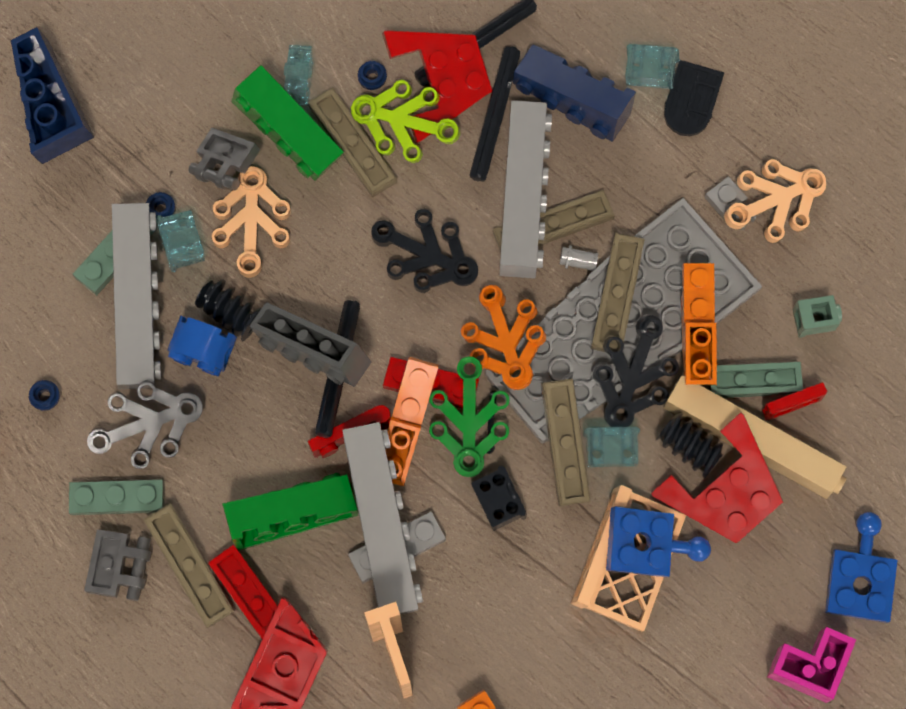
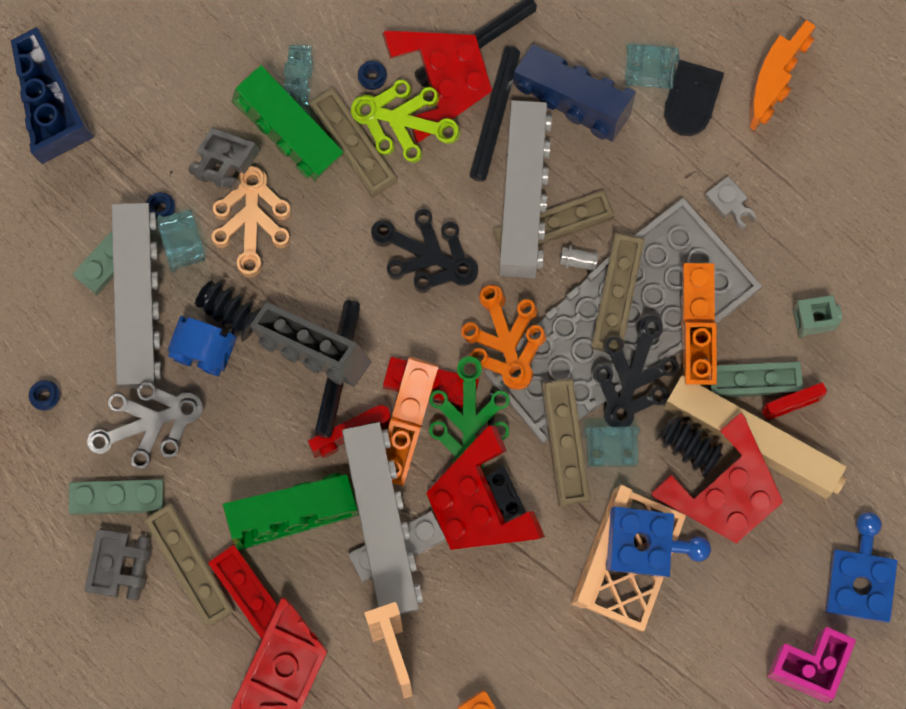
(466, 503): none -> red wing
(775, 74): none -> orange slope
(779, 197): light nougat plant -> none

